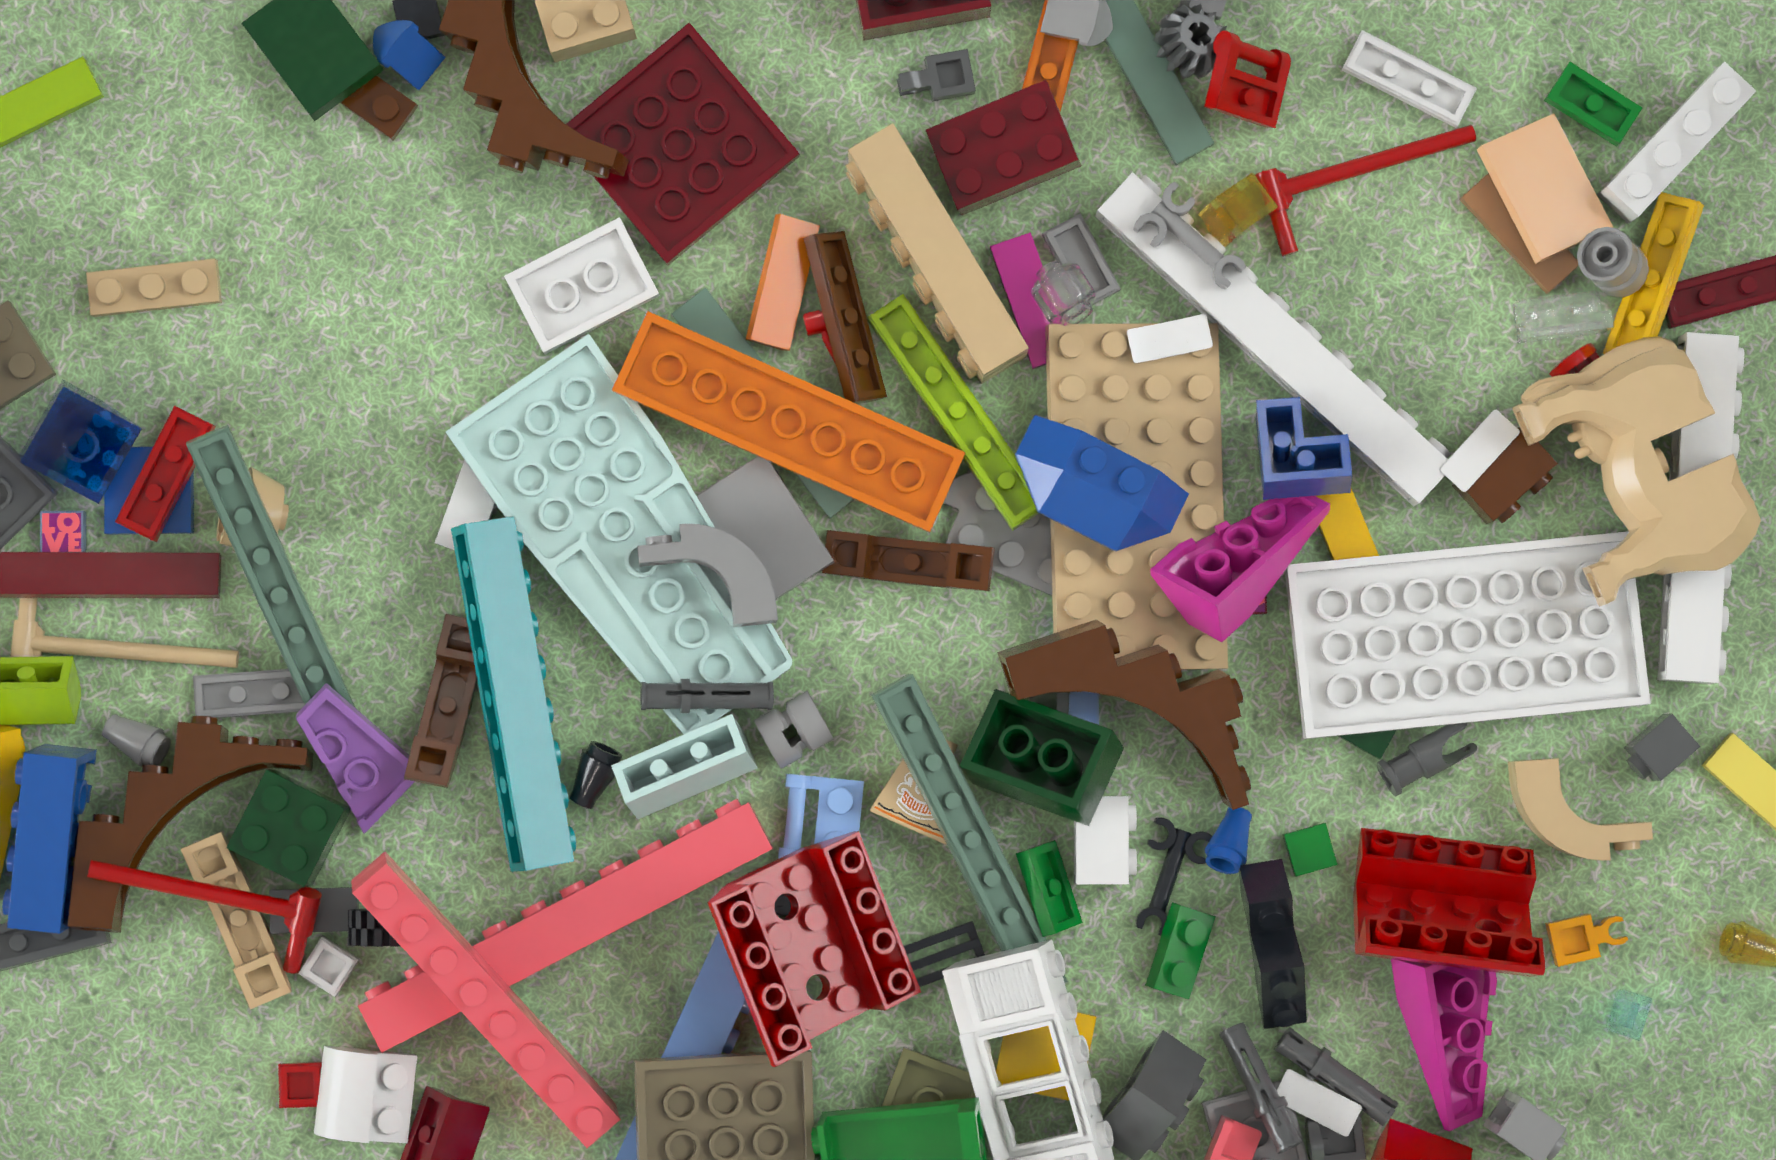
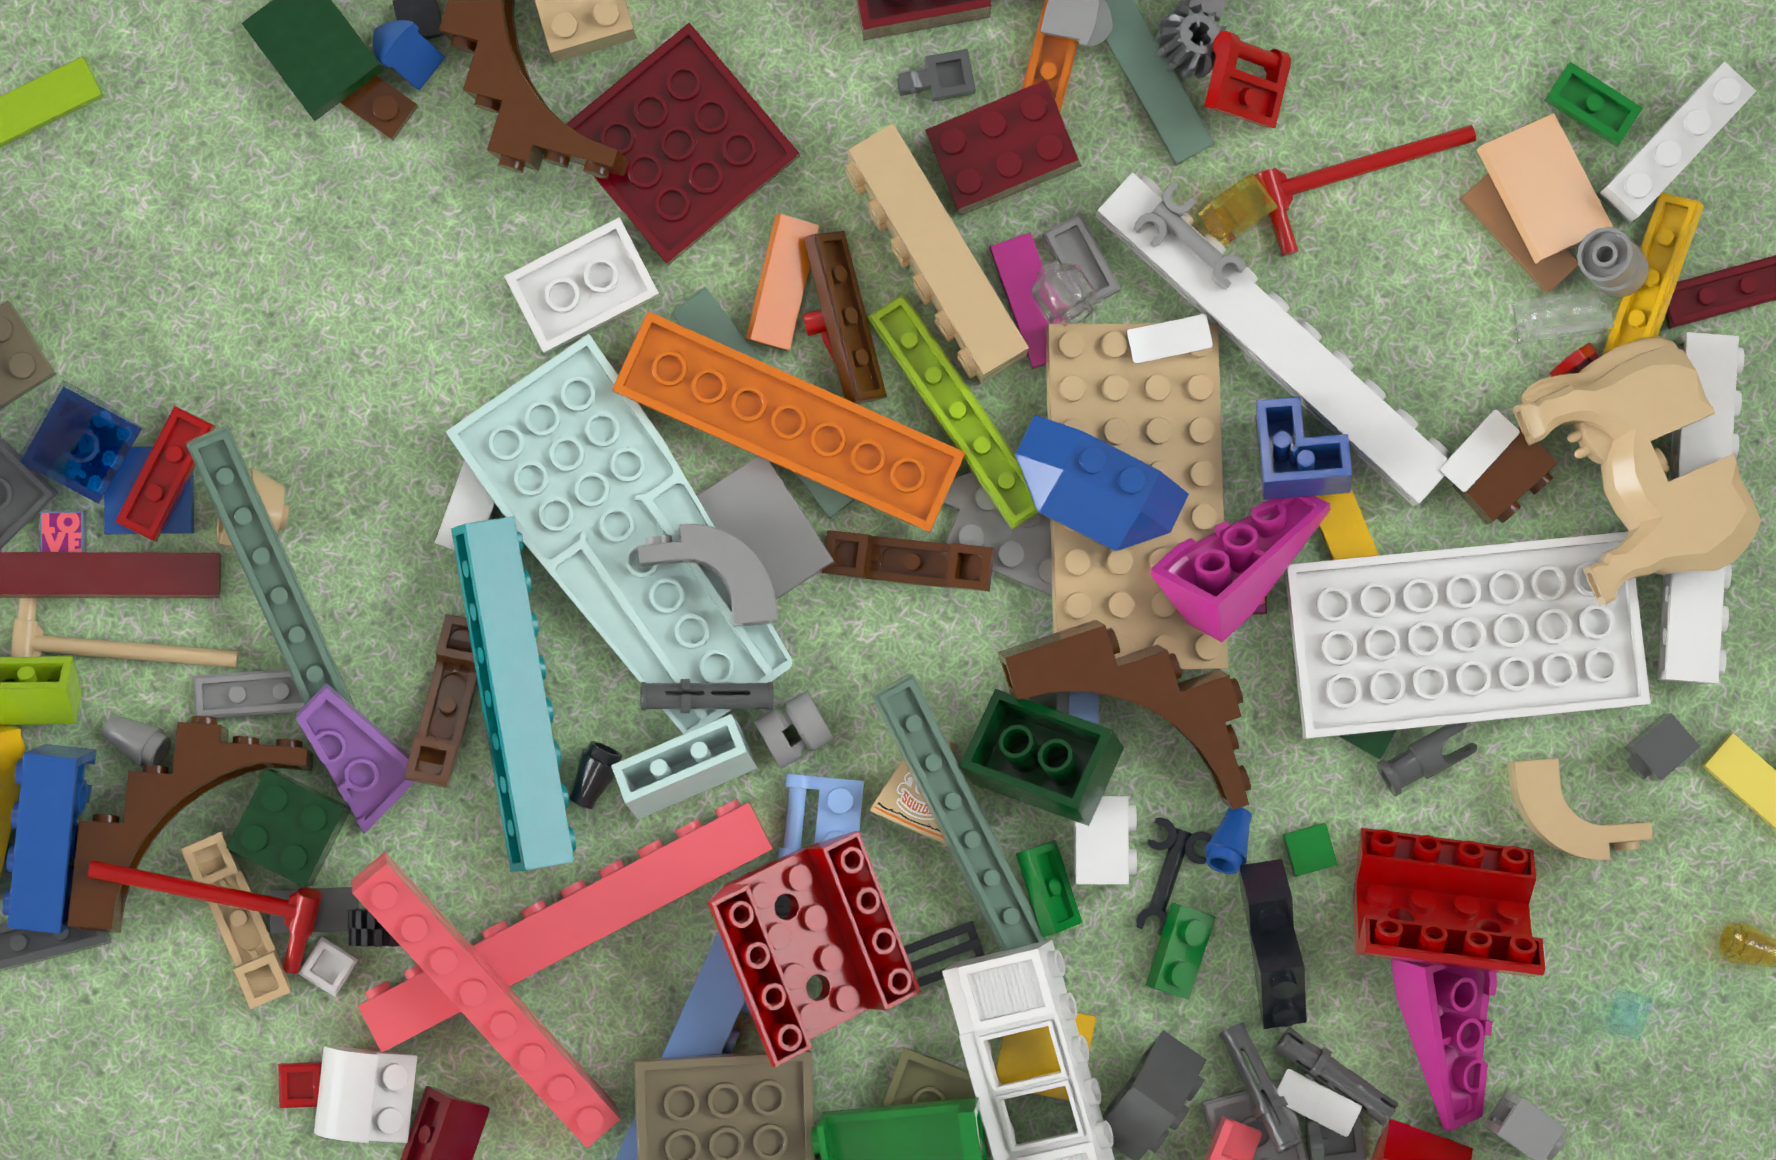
(154, 287): tan plate -> none
(1409, 79): white tile -> none
(1578, 940): light orange plate -> none

